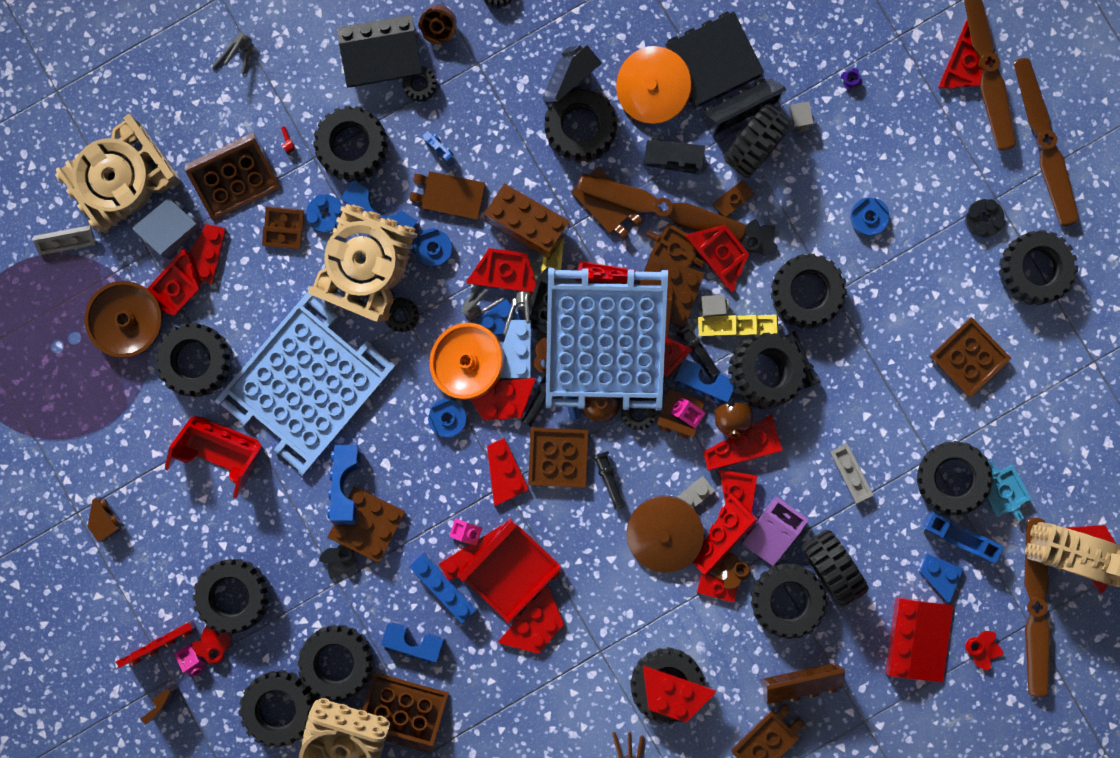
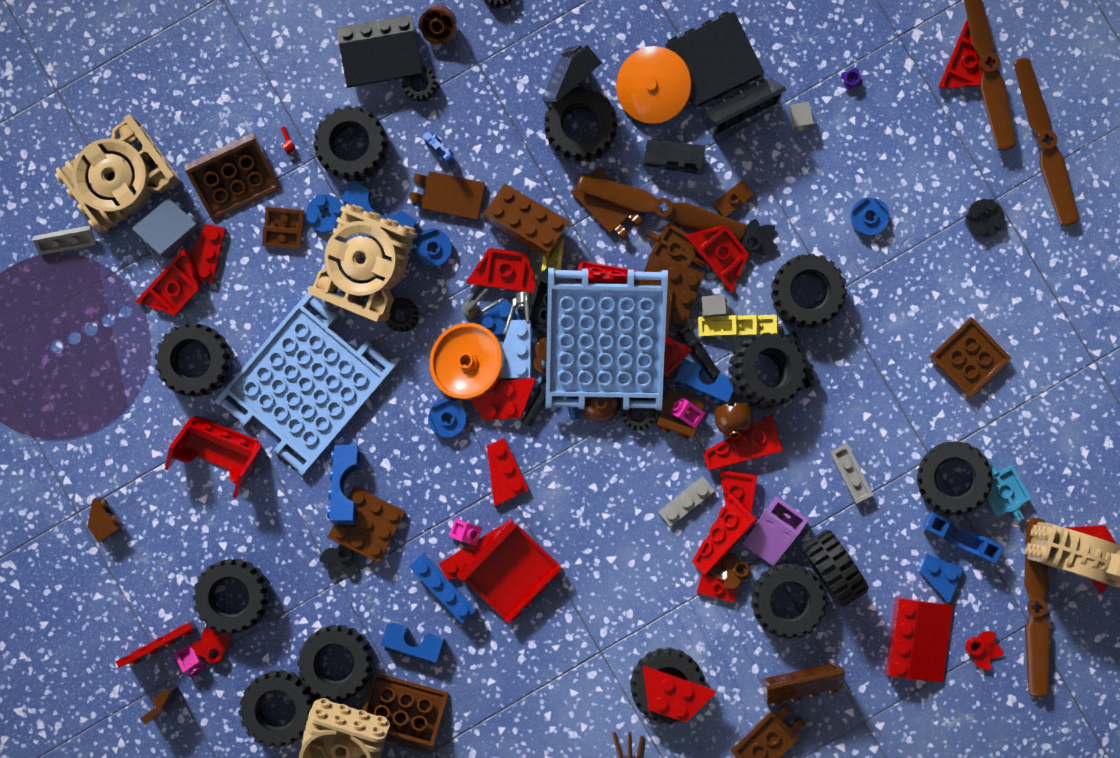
(123, 319): reddish brown dish -> none
(240, 43): dark grey plant -> none
(535, 625): red wing -> none
(558, 457): reddish brown plate -> none
(606, 470): black pin -> none
(665, 533): reddish brown dish -> none
(758, 140): black tyre -> none
(1058, 253): black tyre -> none

